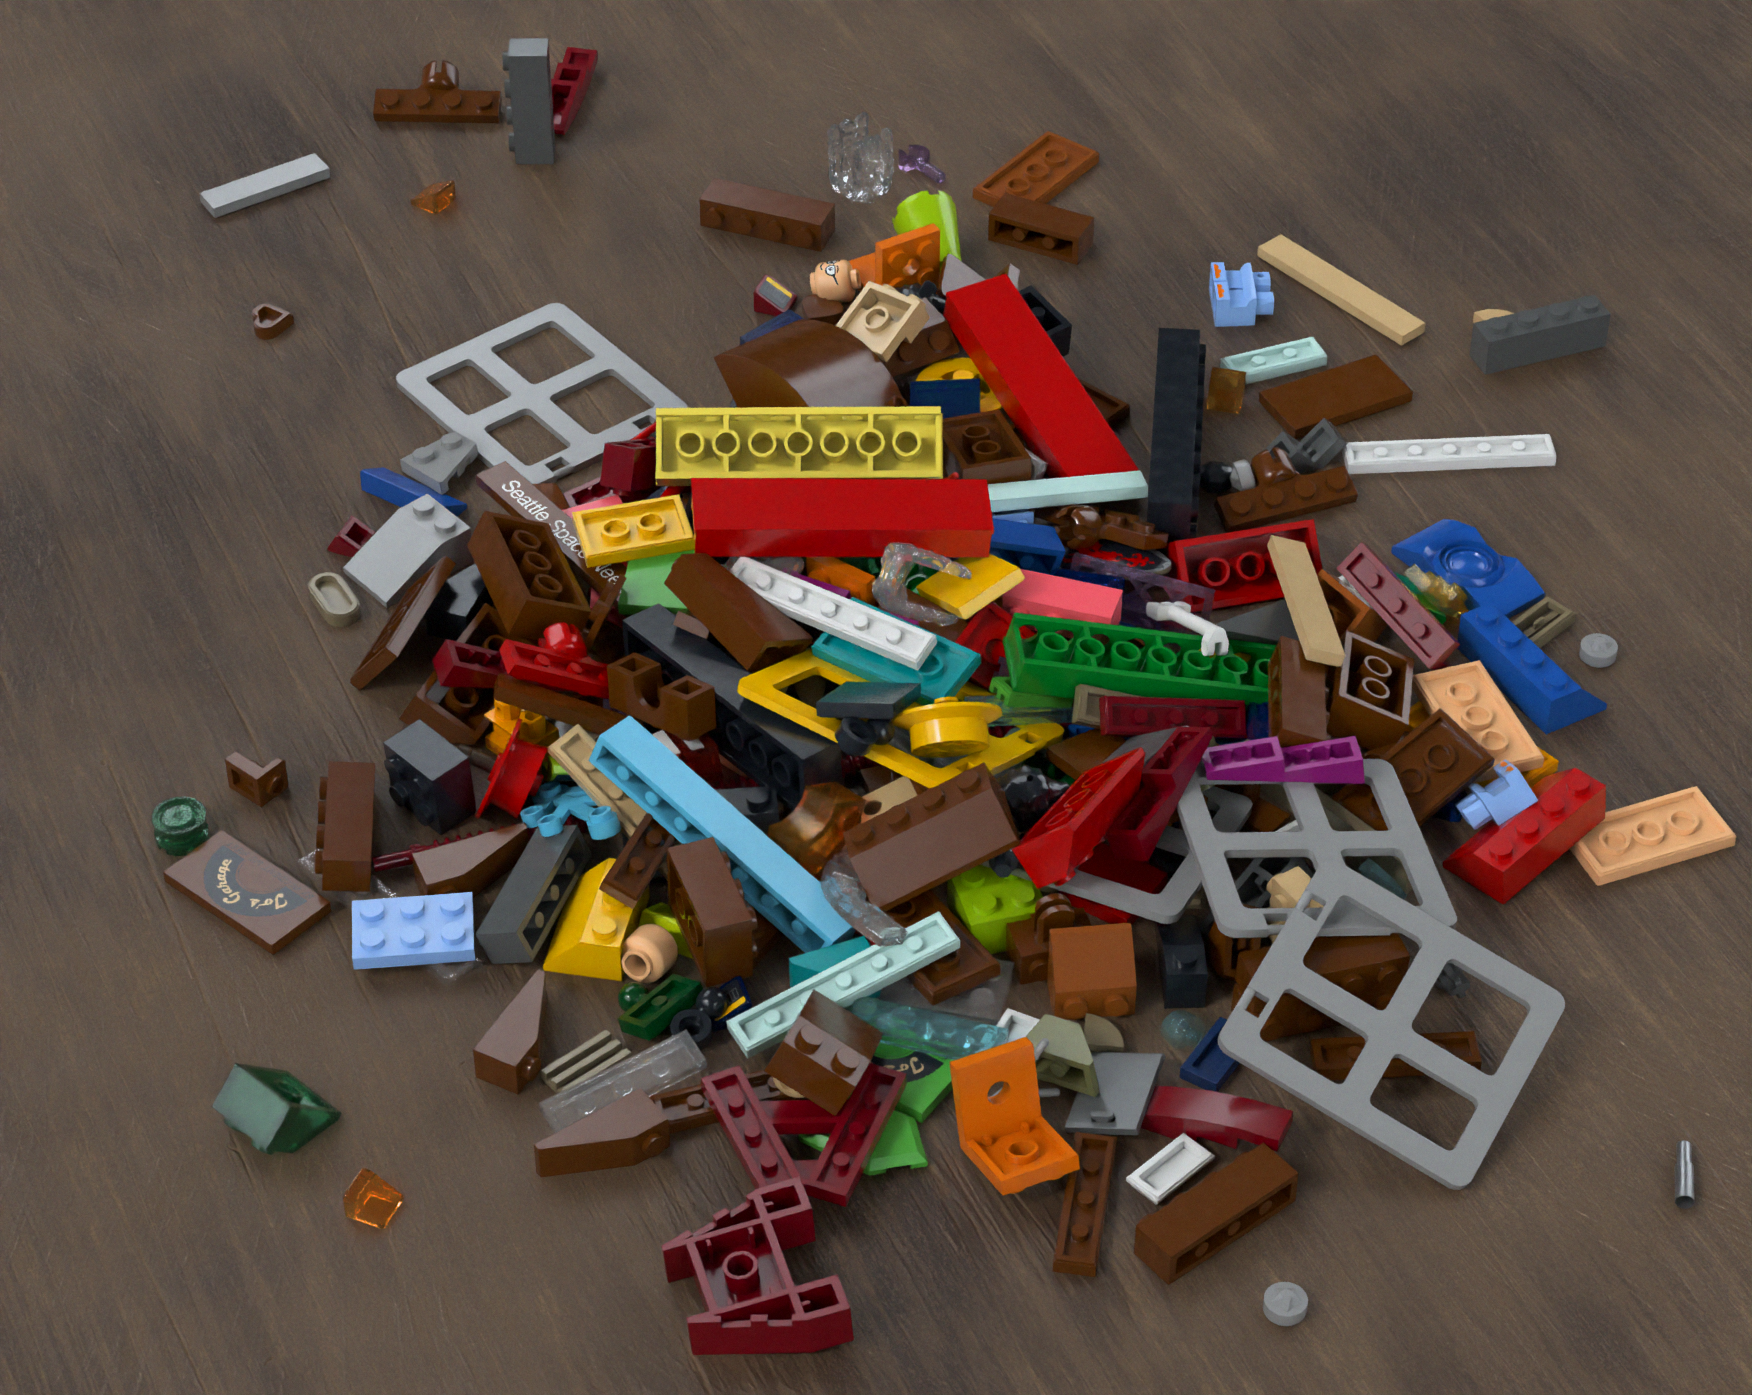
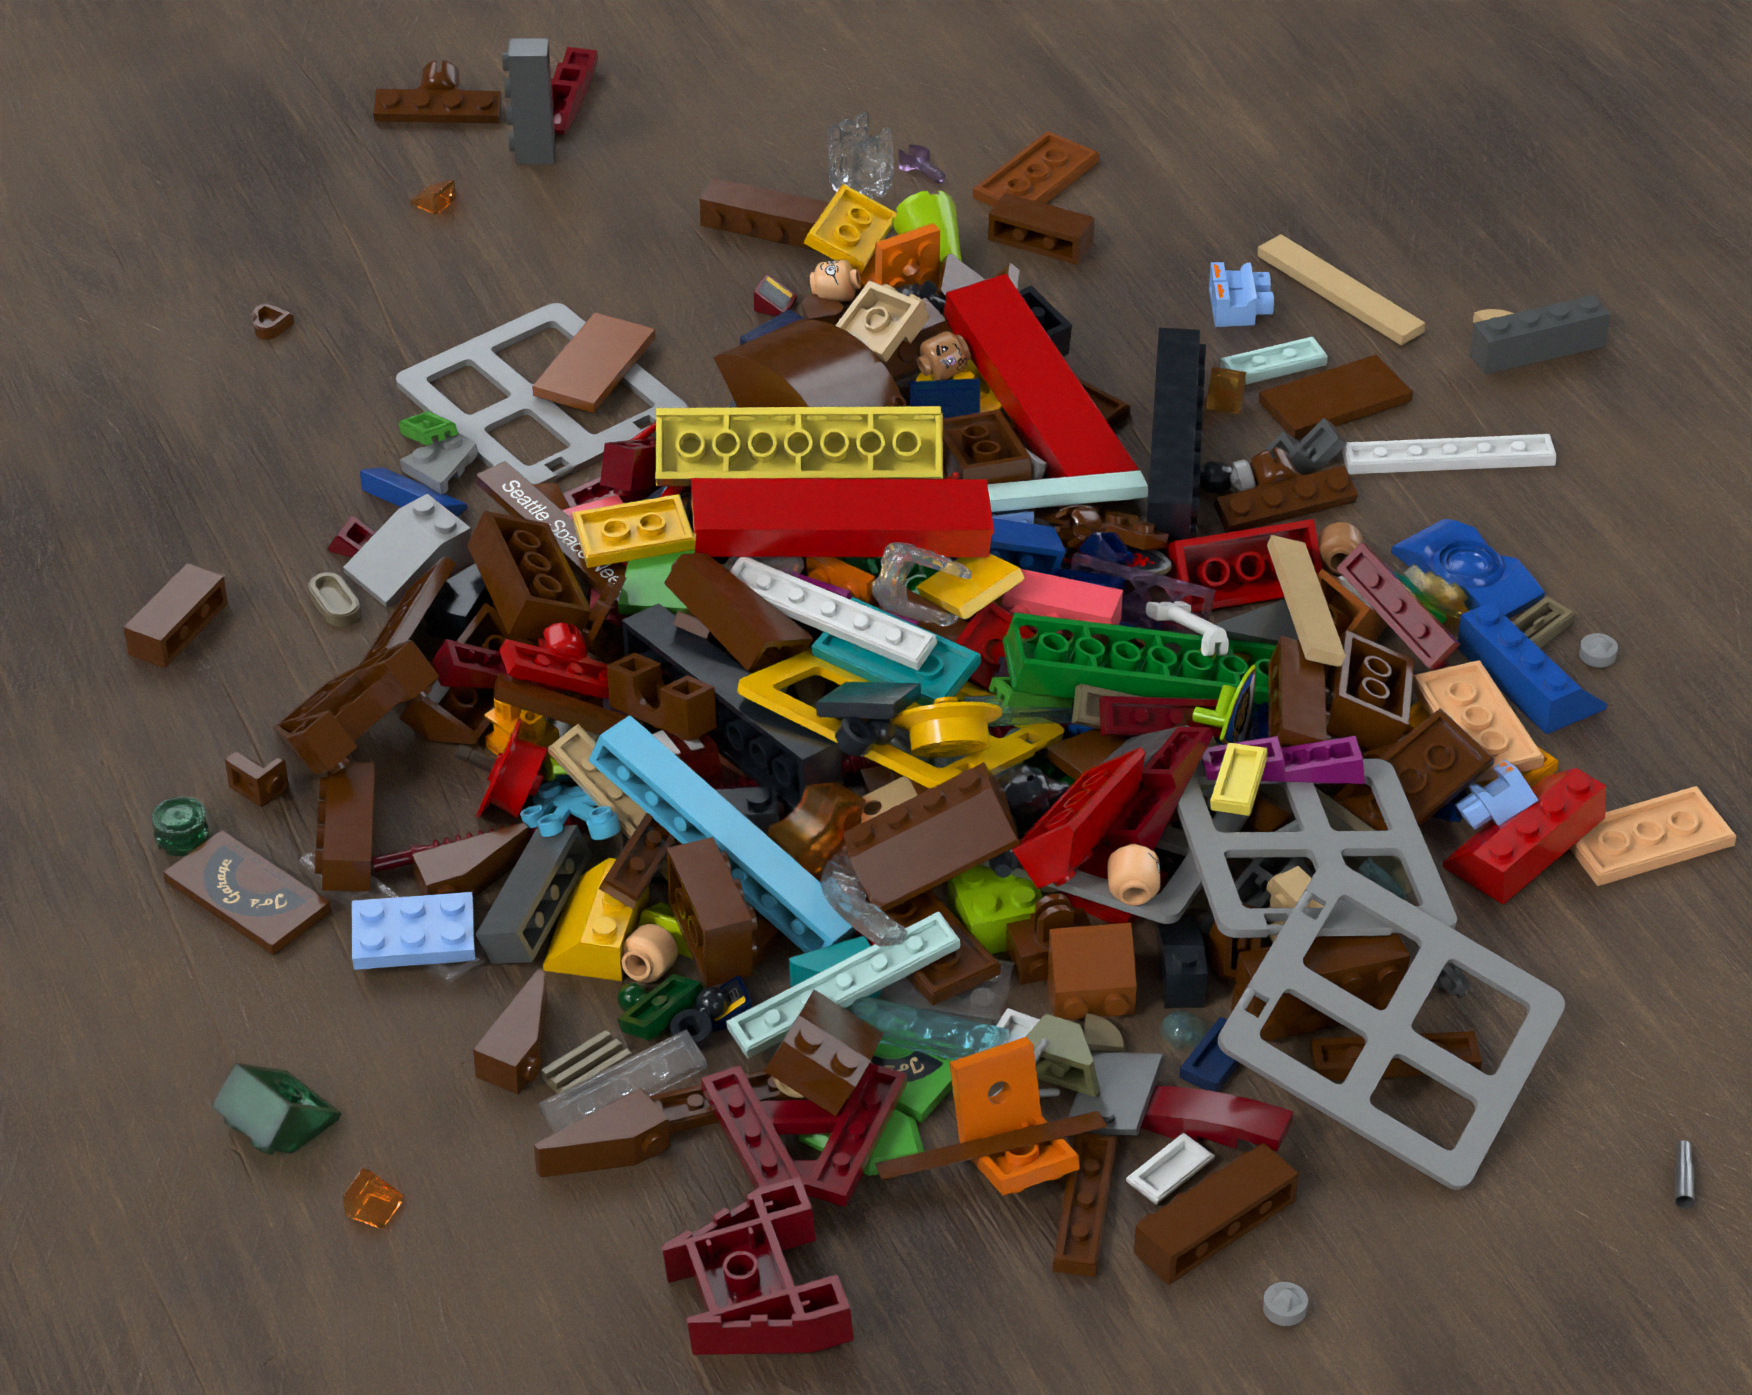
(175, 615): none -> brick
(264, 185): light grey tile -> none
(348, 705): none -> reddish brown wedge
(429, 777): black brick -> none
(432, 427): none -> bright green tile
(593, 362): none -> tile
(851, 228): none -> yellow tile
(943, 356): none -> medium nougat head
(990, 1145): none -> reddish brown sticker
(1107, 547): none -> clear blue slope
(1133, 874): none -> light nougat head
(1232, 709): none -> shield
(1239, 779): none -> light yellow tile
(1336, 543): none -> medium nougat head

